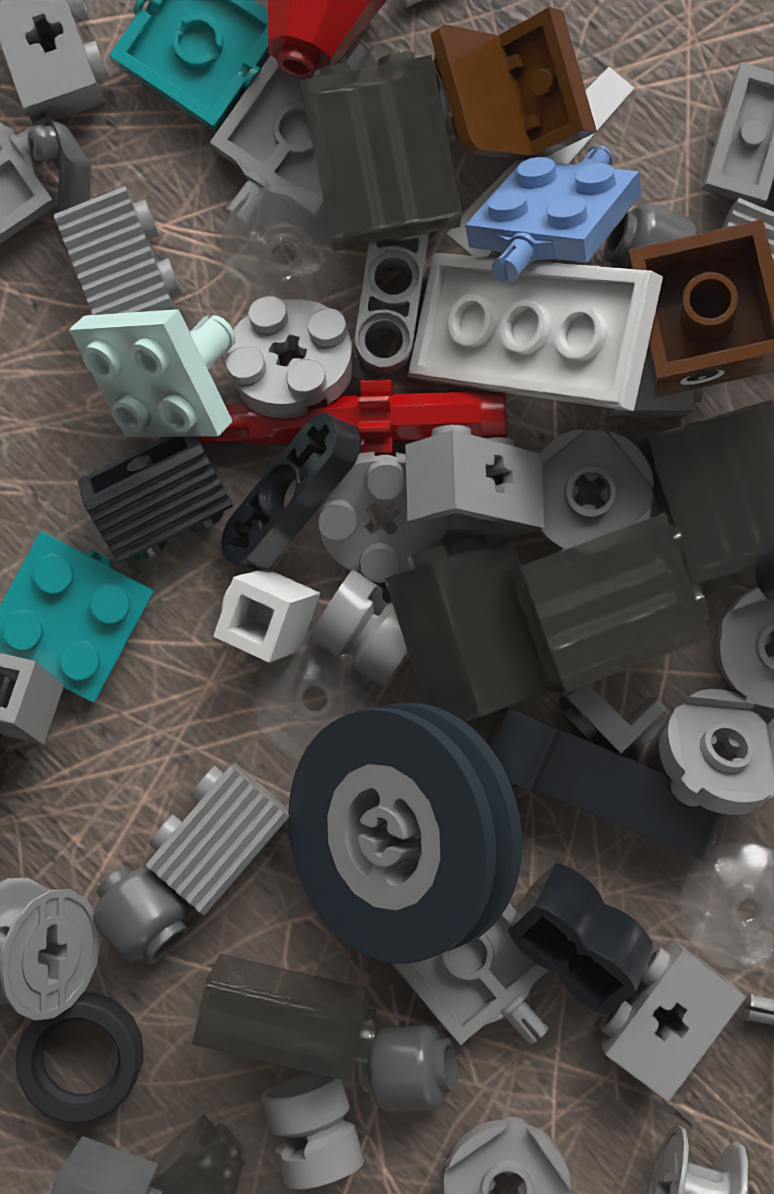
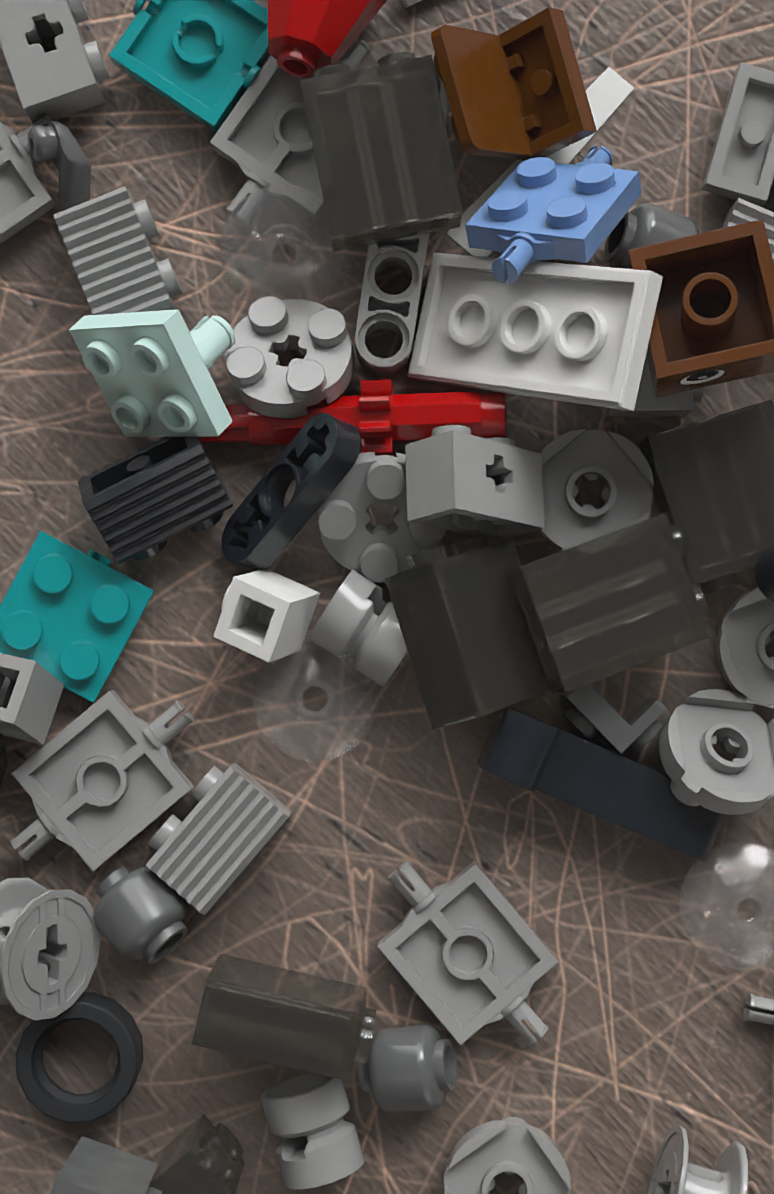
(102, 780): none -> light grey plate
(423, 778): black wheel -> none
(581, 938): black brick -> none
(665, 1052): light grey brick -> none

